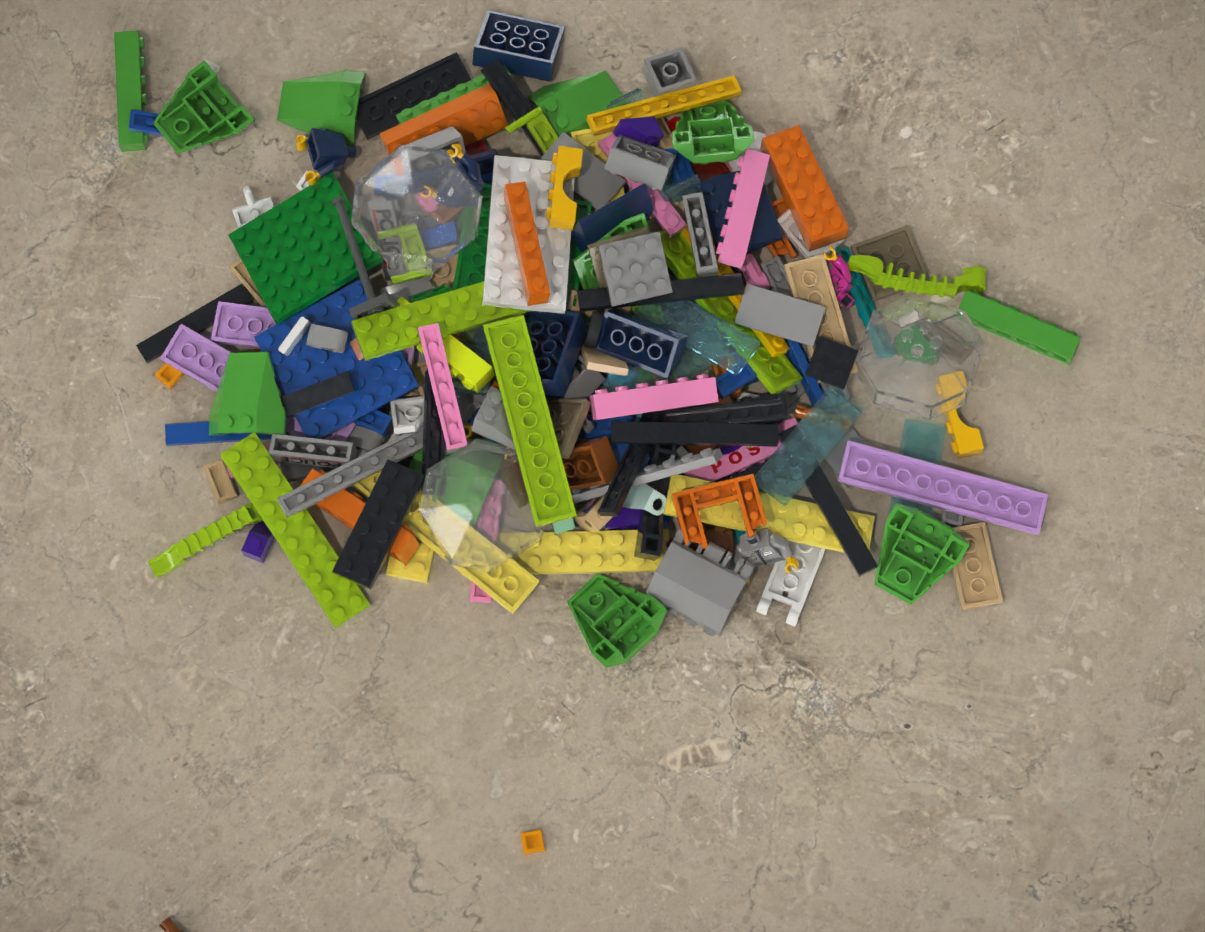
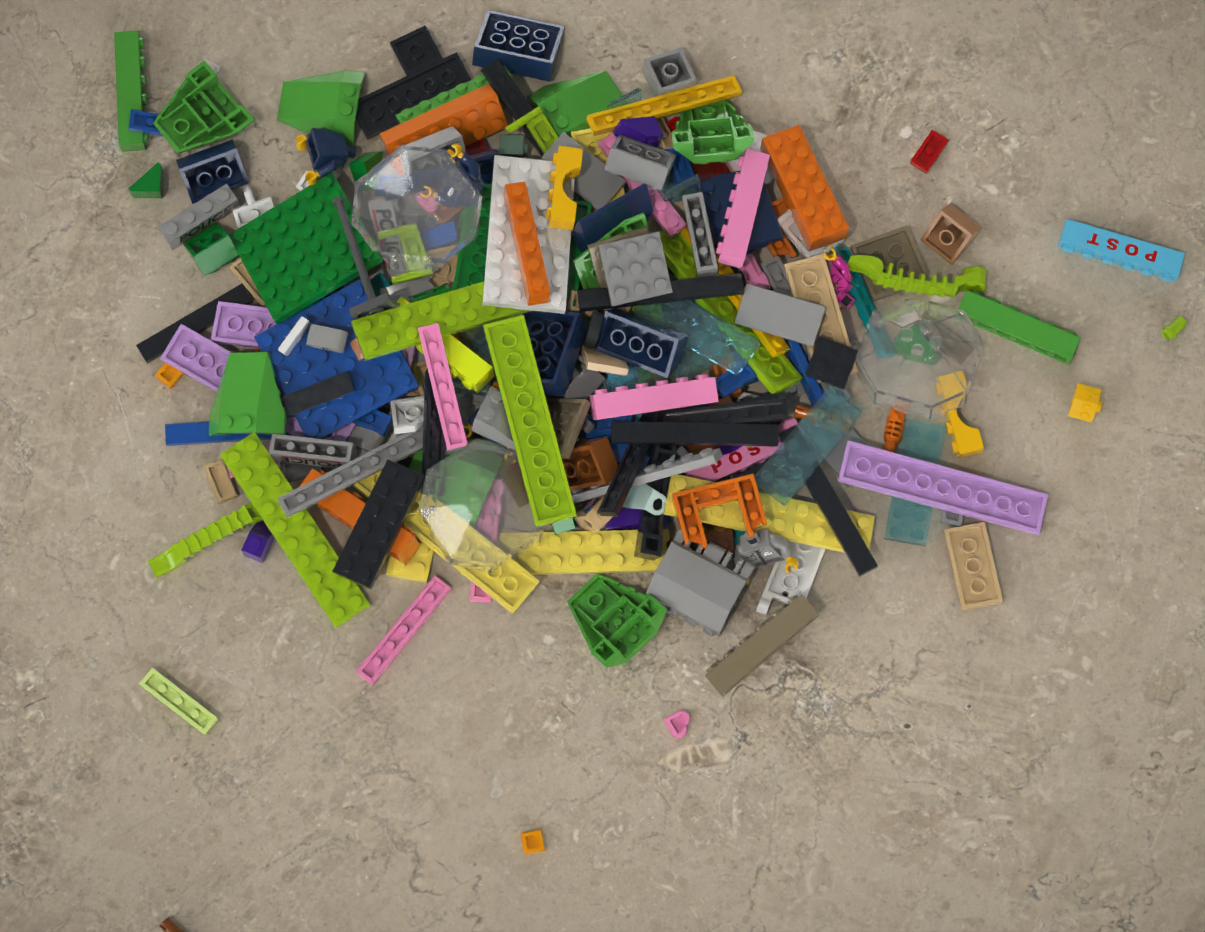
(150, 184): none -> green slope
(178, 701): none -> yellowish green plate
(199, 216): none -> light grey brick
(211, 169): none -> dark blue slope
(211, 249): none -> green slope
(364, 164): none -> green slope
(379, 282): none -> teal tile
(403, 630): none -> bright pink tile
(415, 50): none -> black plate
(513, 146): none -> sand green brick
(677, 723): none -> bright pink tile
(762, 645): none -> dark tan brick
(893, 430): none -> orange hinge
(916, 552): bright green wedge -> none
(929, 151): none -> red plate
(950, 233): none -> medium nougat slope
(1085, 402): none -> yellow head
(1121, 250): none -> medium azure brick
(1169, 332): none -> lime pin

